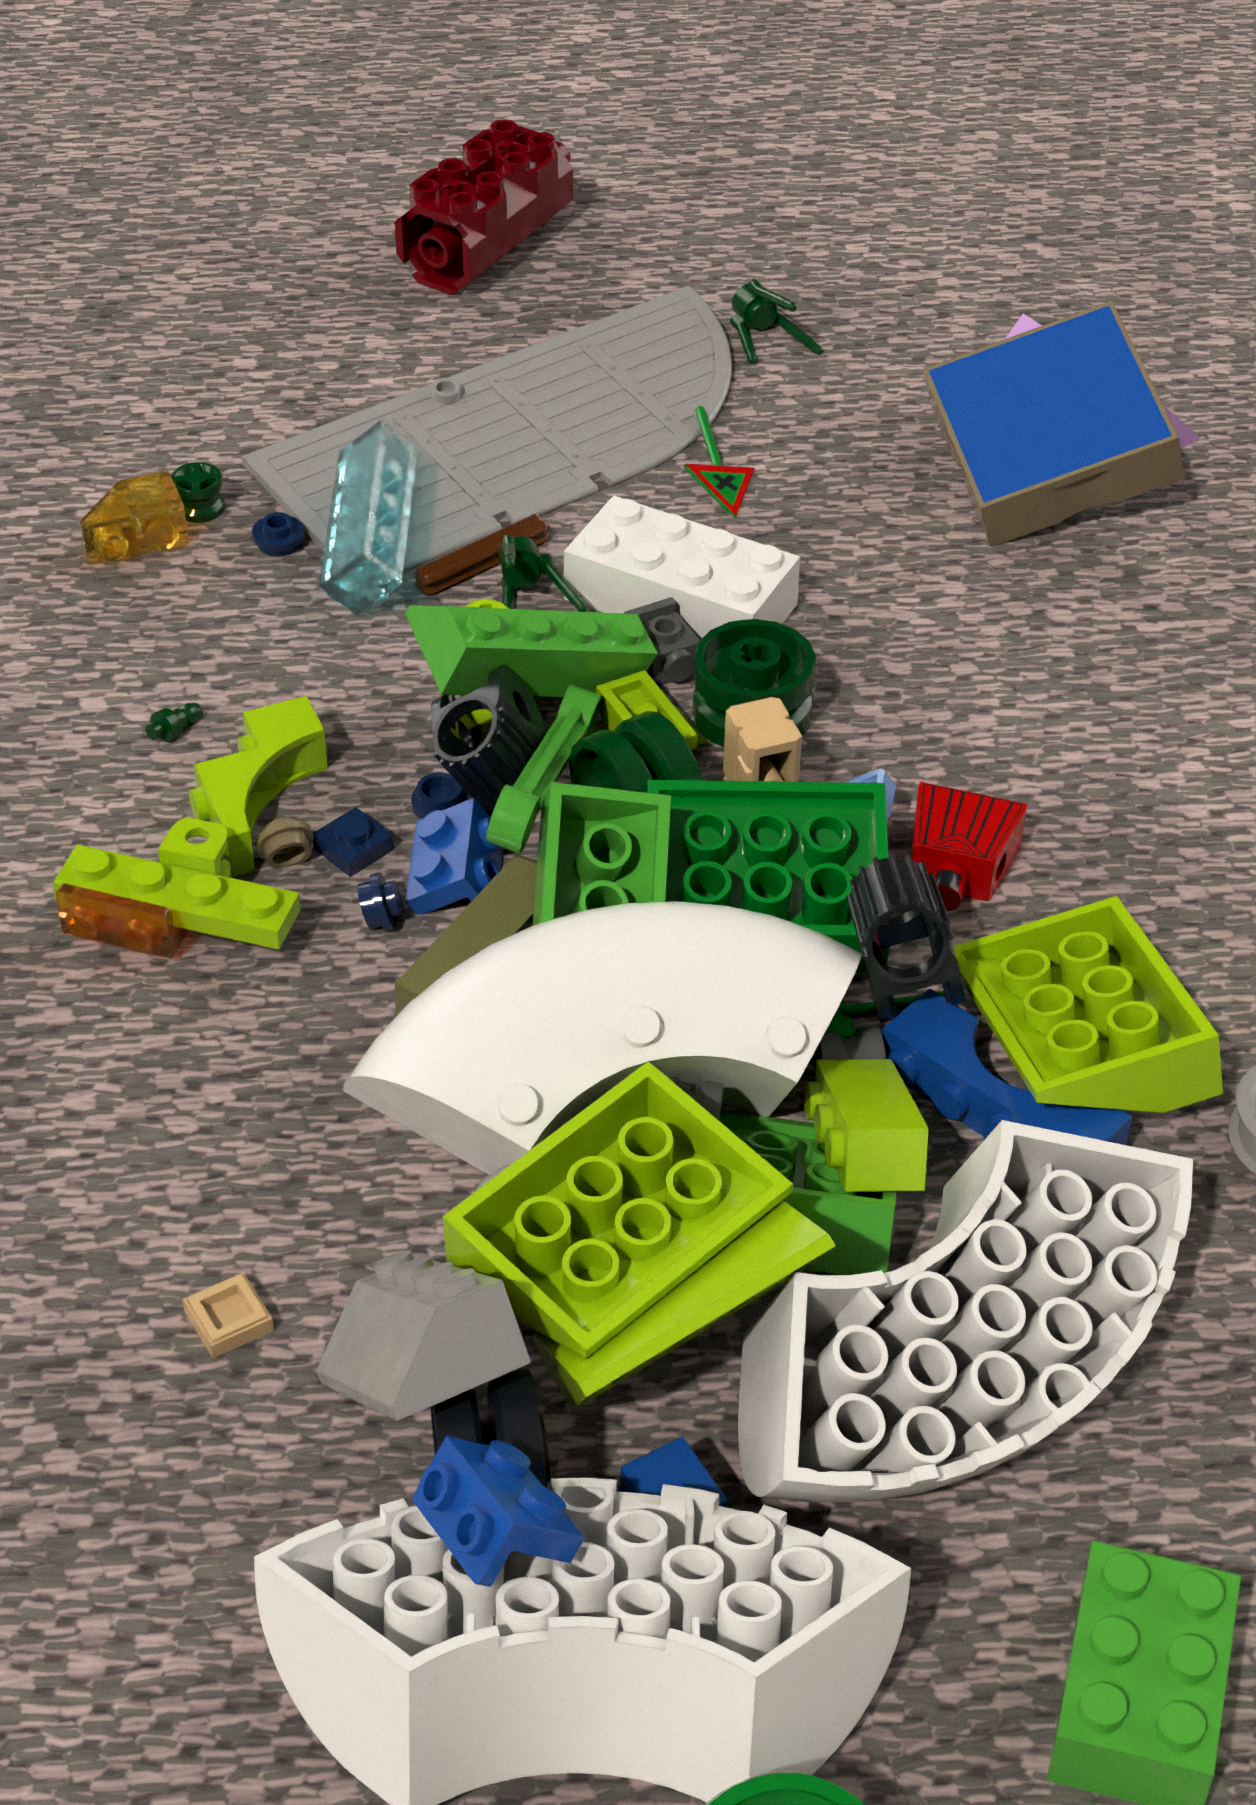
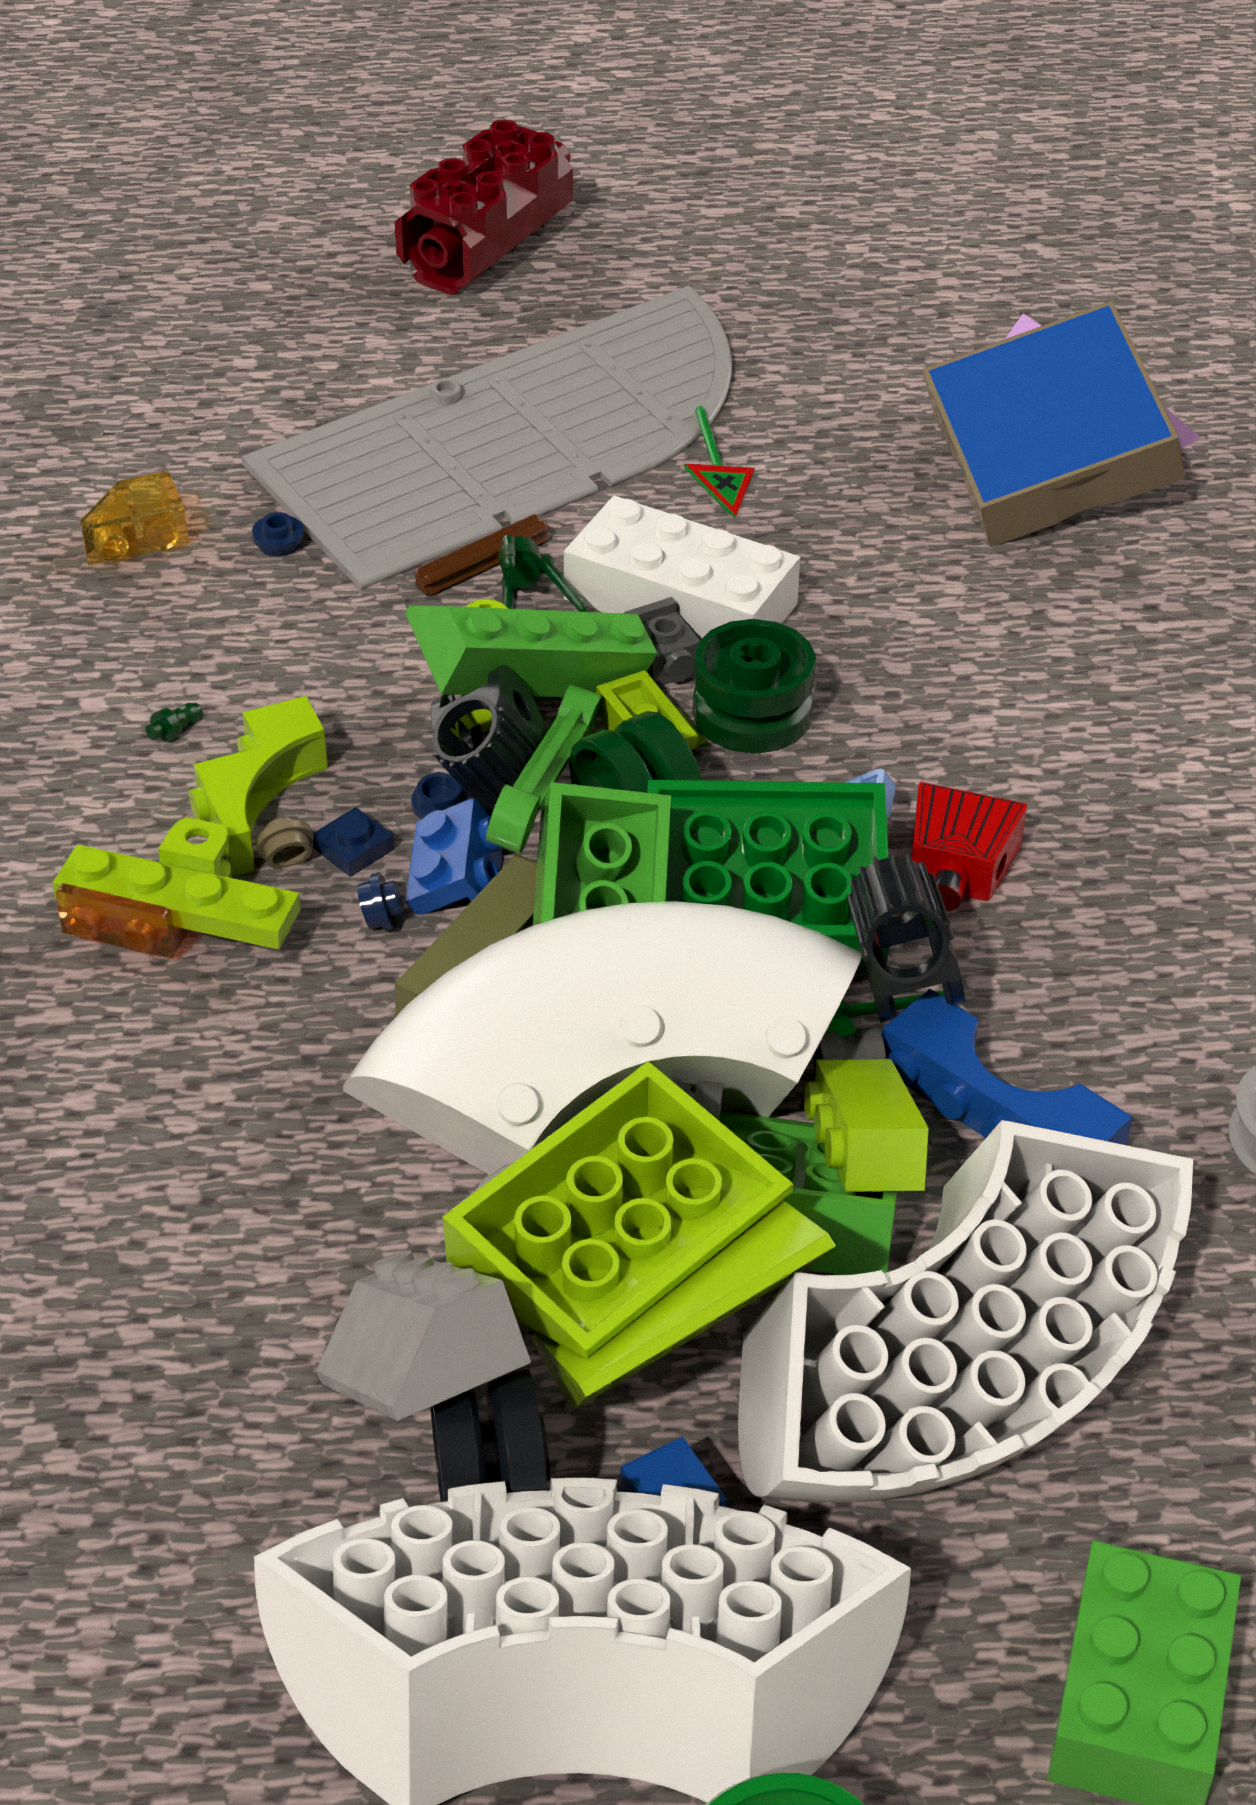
(199, 491): dark green wheel -> none
(228, 1315): tan tile -> none
(369, 519): clear light blue brick -> none
(492, 1504): blue bracket -> none
(757, 309): dark green plant -> none
(761, 743): tan brick -> none
(1093, 1012): lime slope -> none

